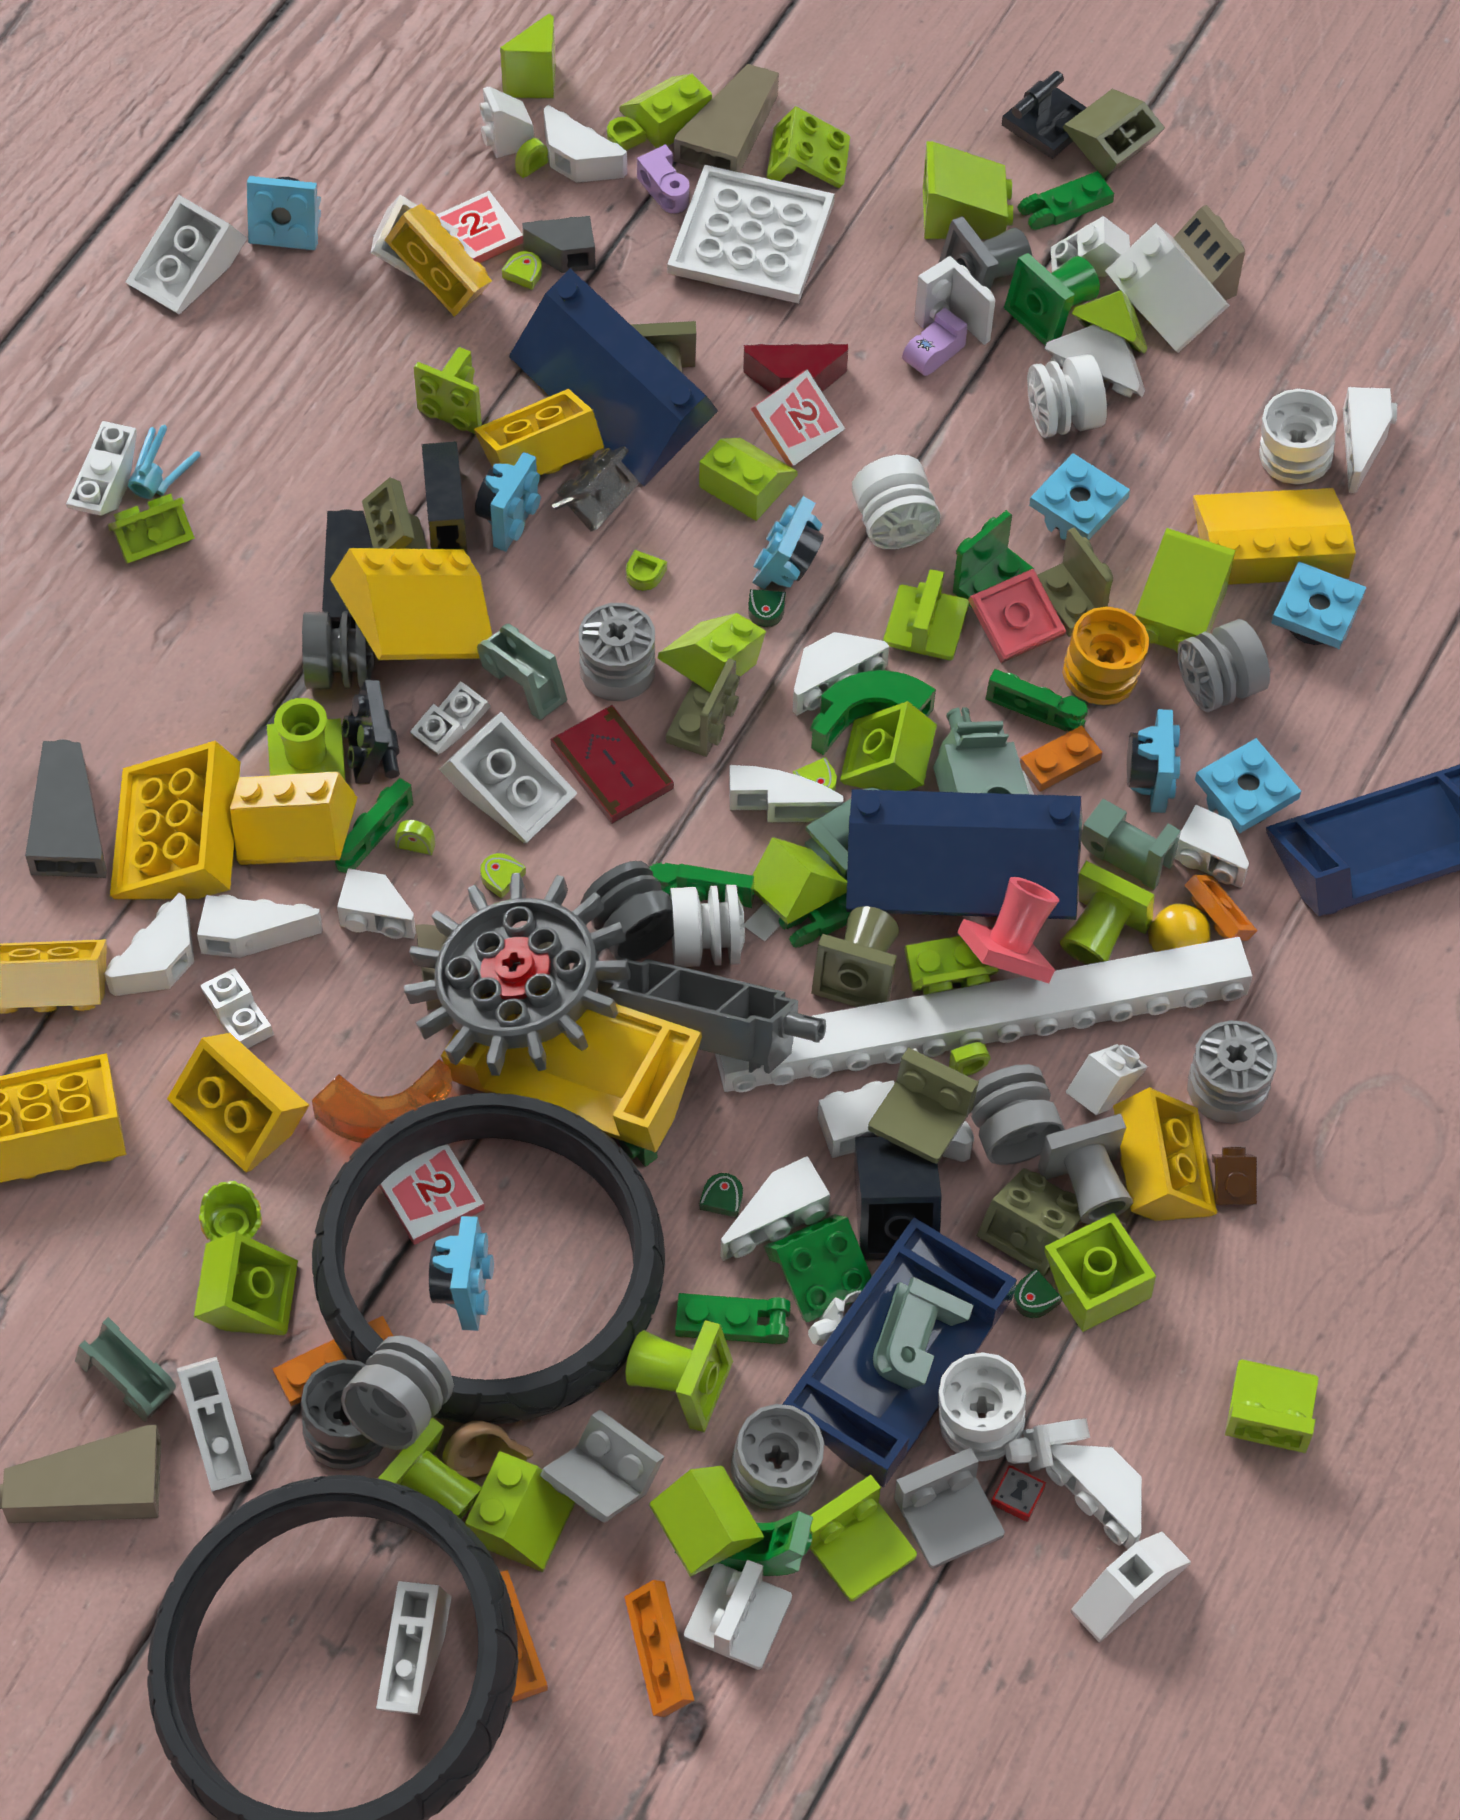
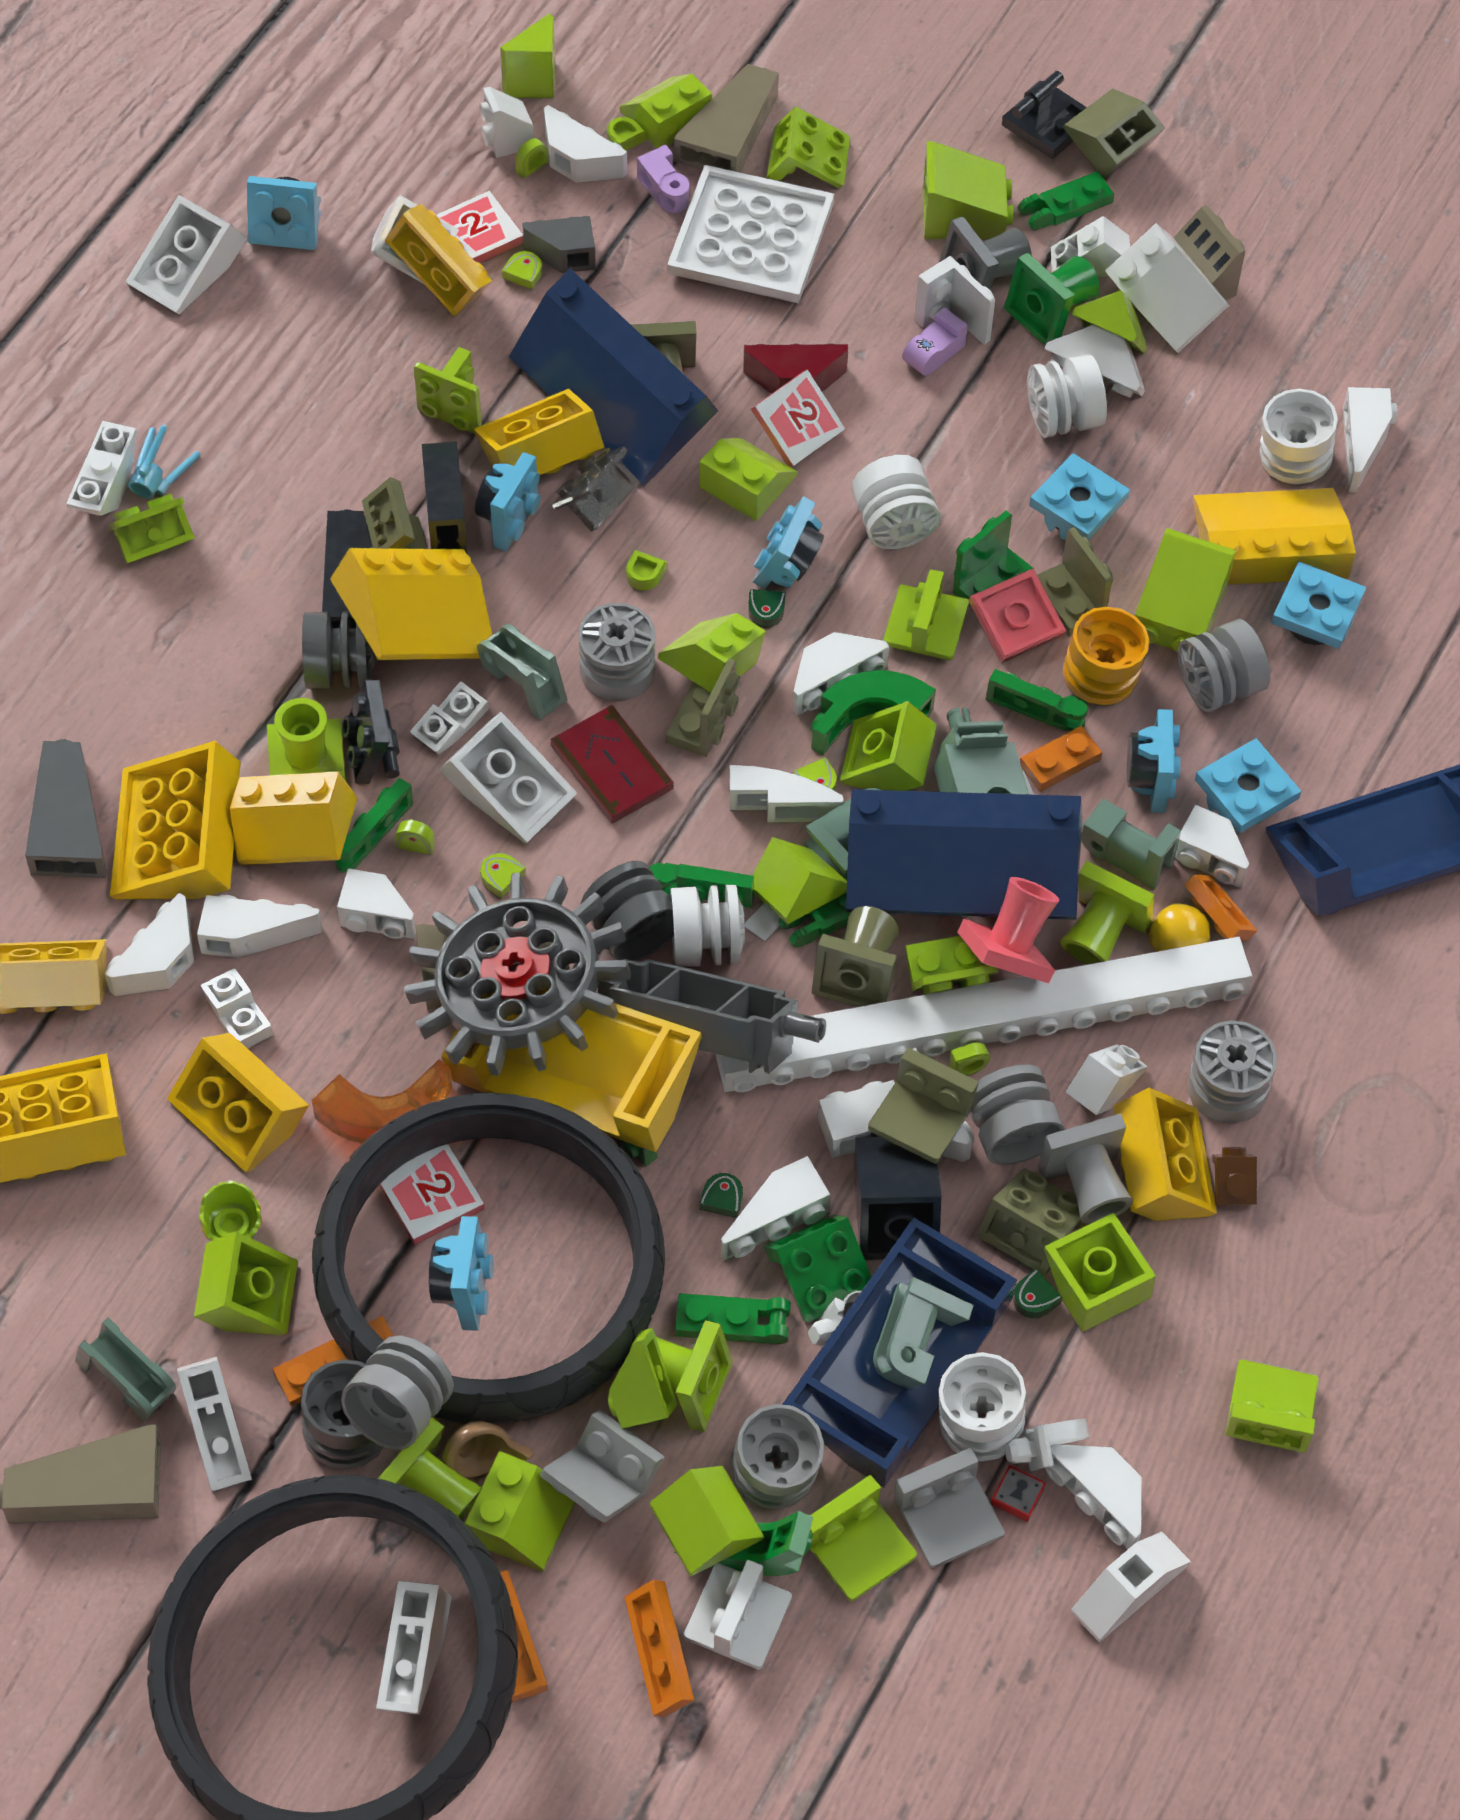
(642, 1385): none -> lime slope

